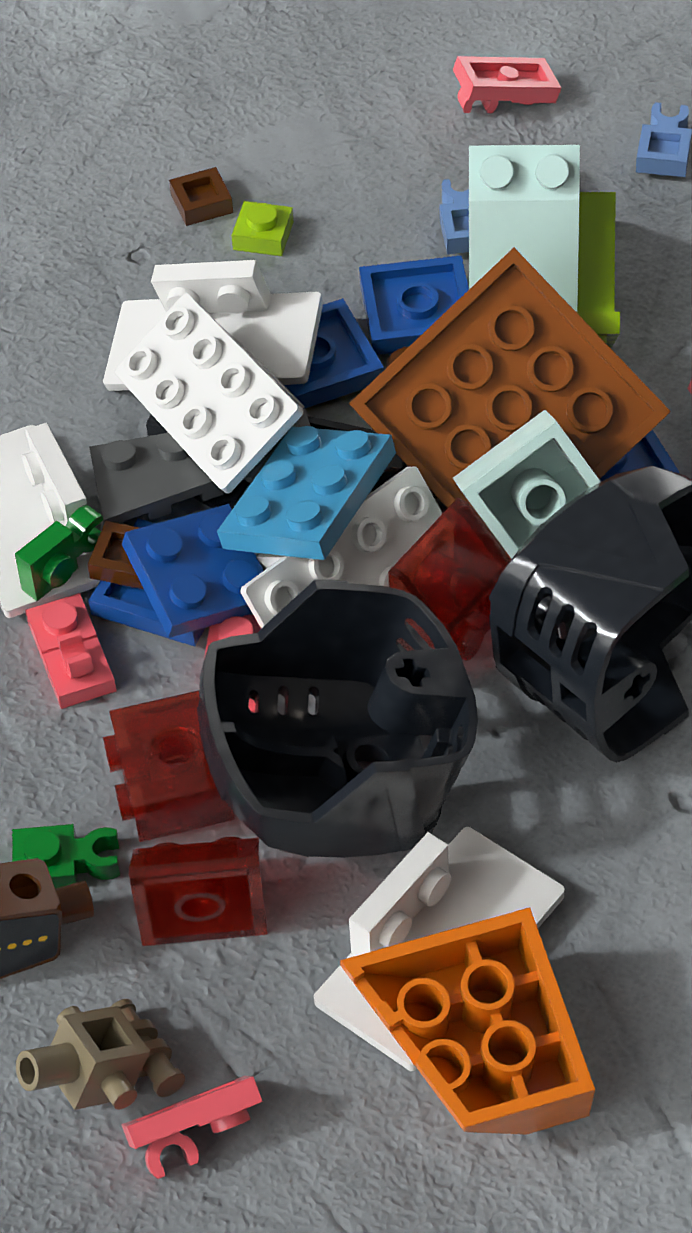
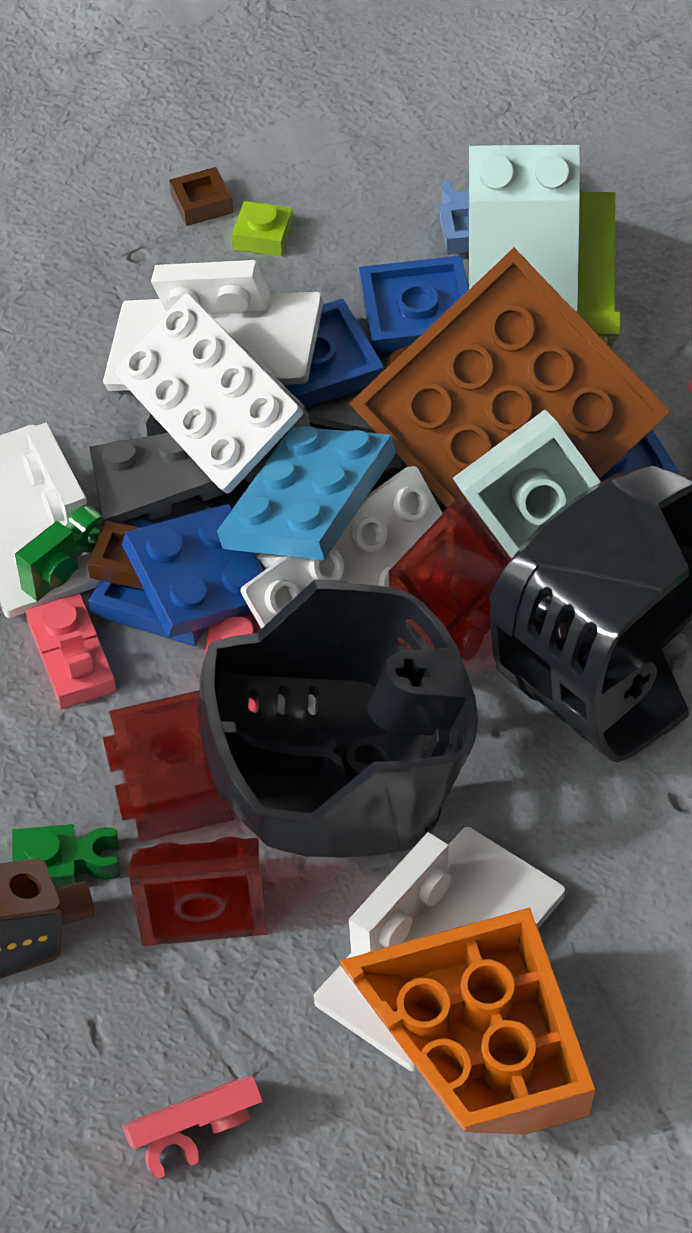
(100, 1058): dark tan piece -> none
(504, 79): coral plate -> none
(665, 144): medium blue plate -> none

